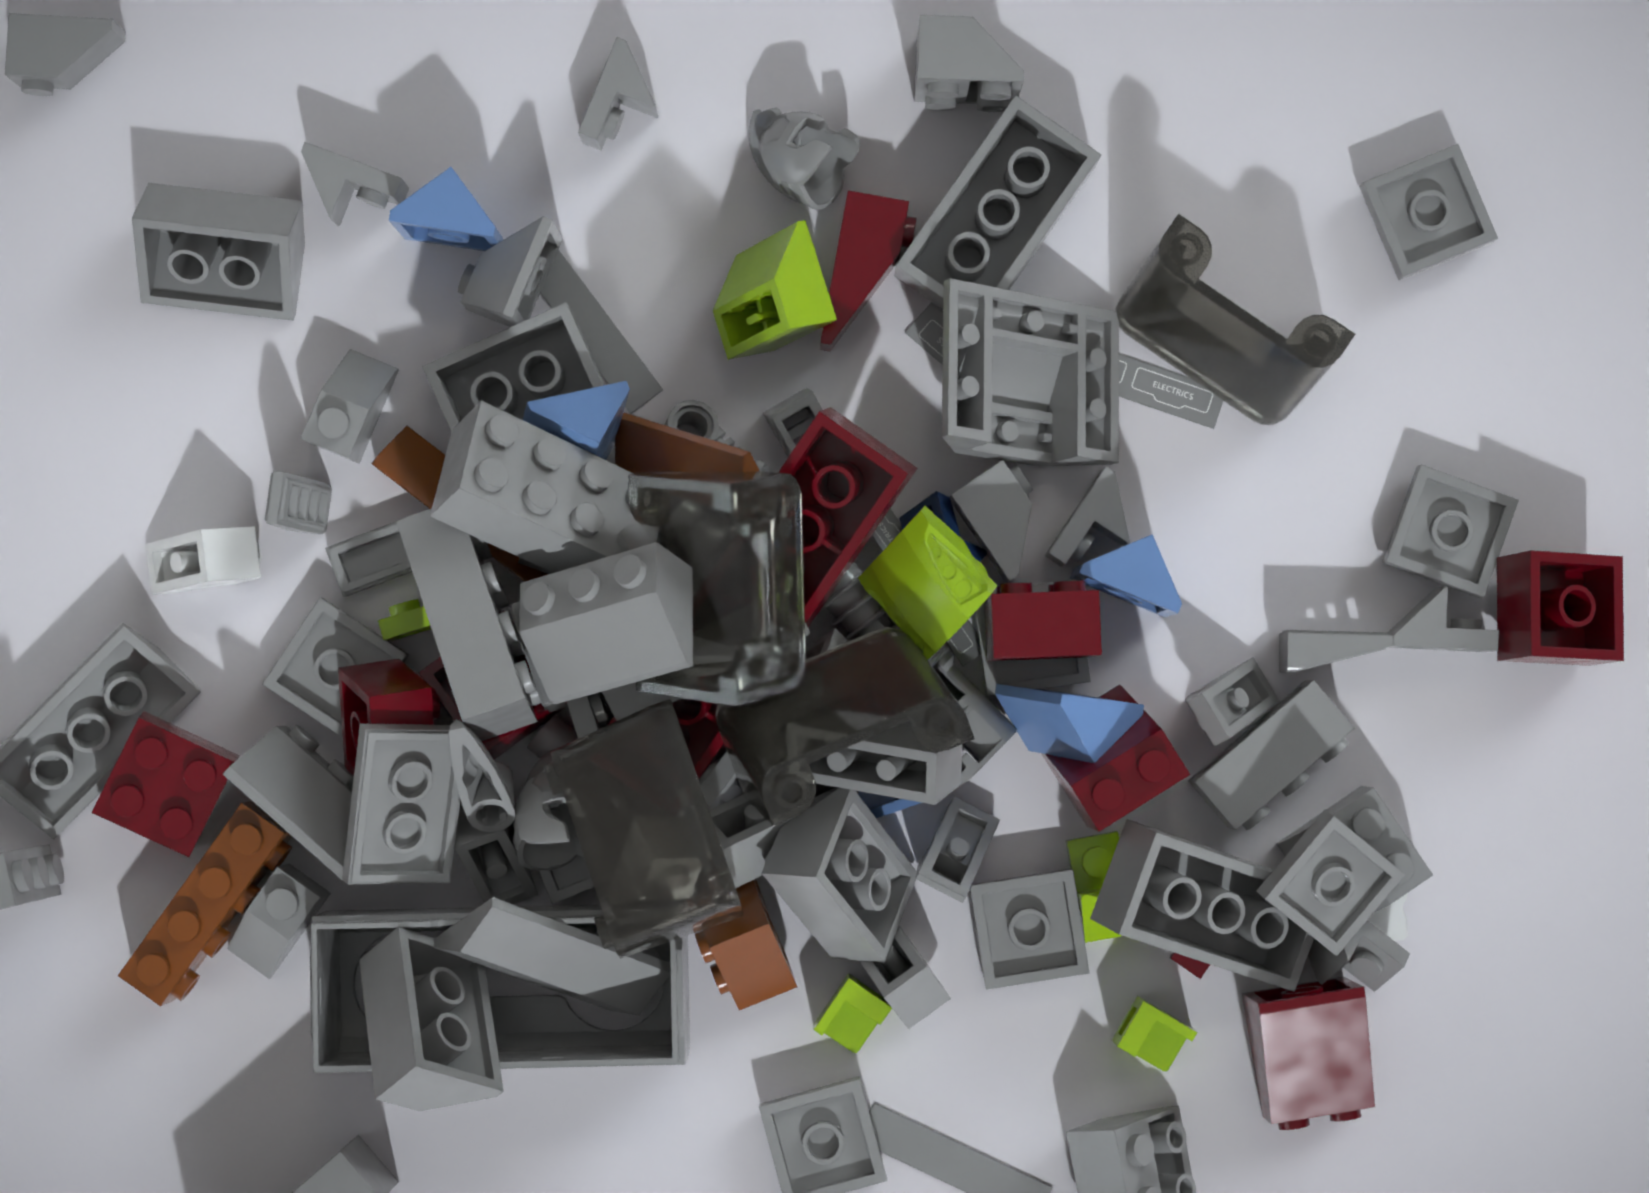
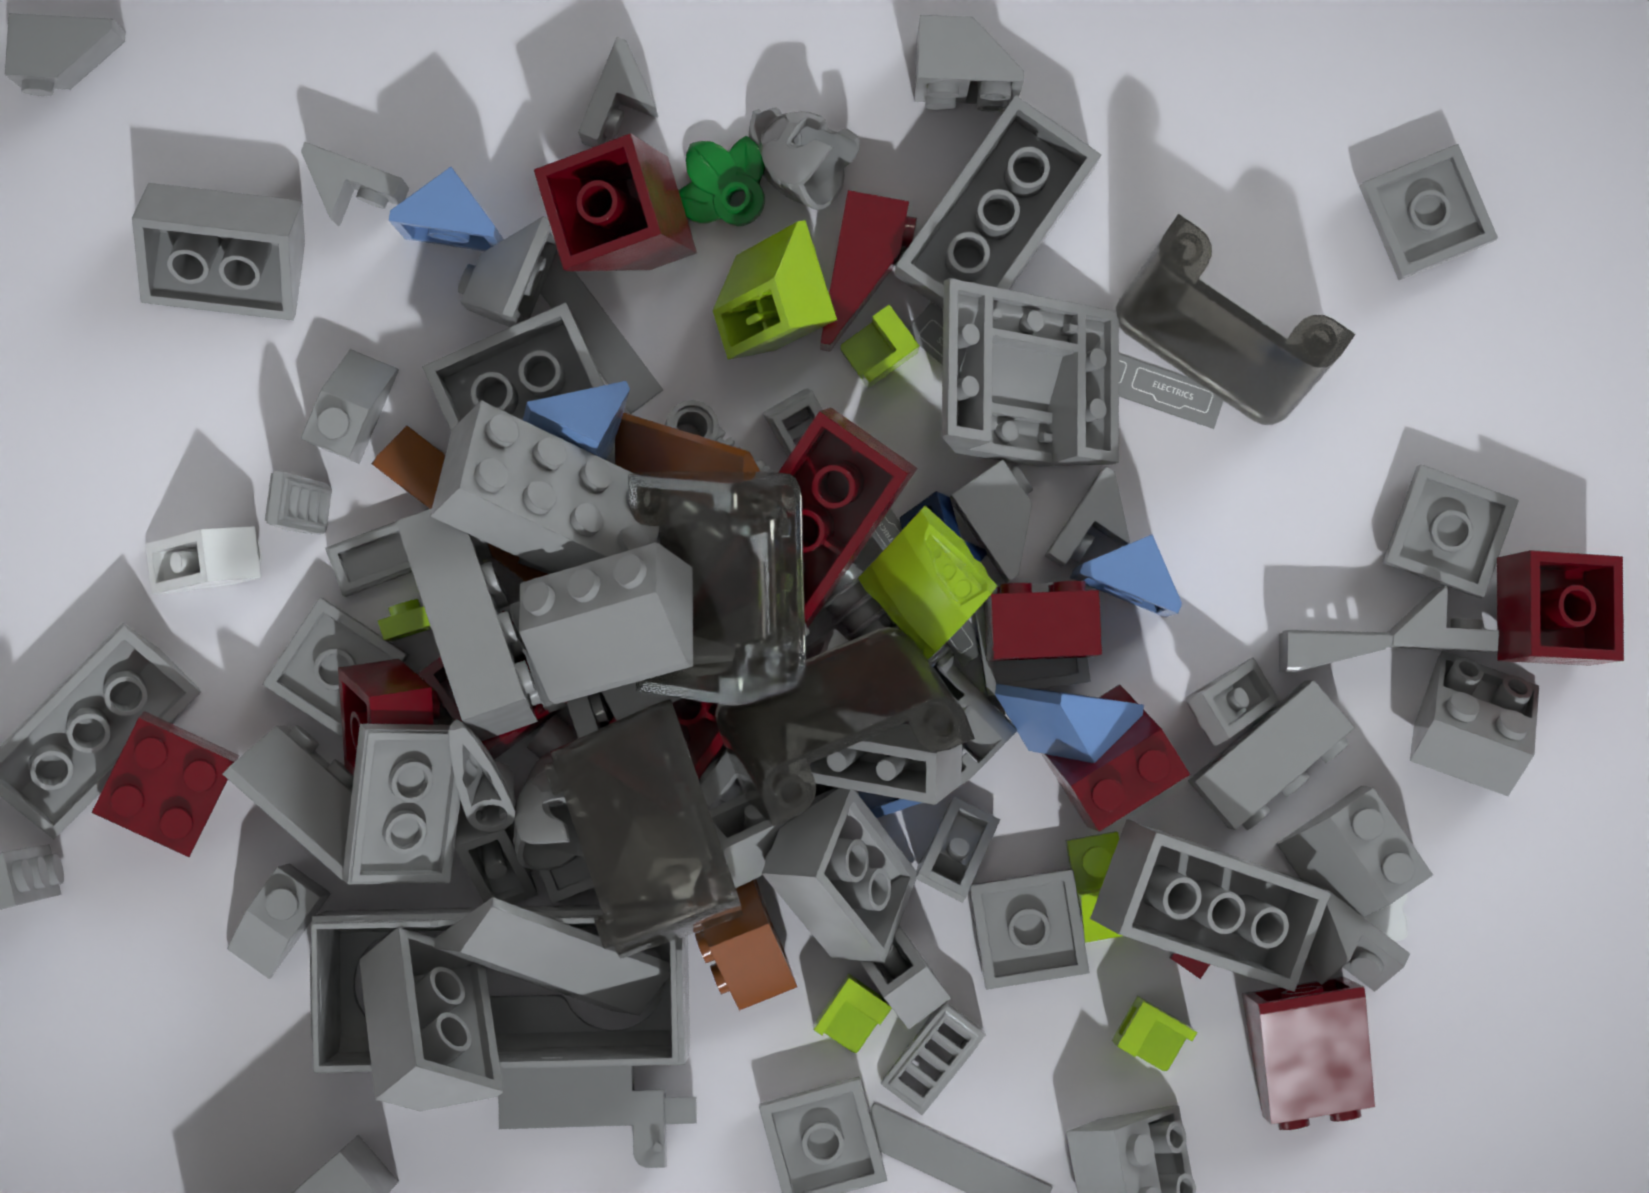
(206, 905): dark orange brick -> none
(593, 1099): none -> light grey piece
(615, 208): none -> dark red slope
(717, 177): none -> green plate
(880, 347): none -> lime panel
(959, 1023): none -> light grey slope
(1330, 882): light grey plate -> none
(1476, 724): none -> light grey slope

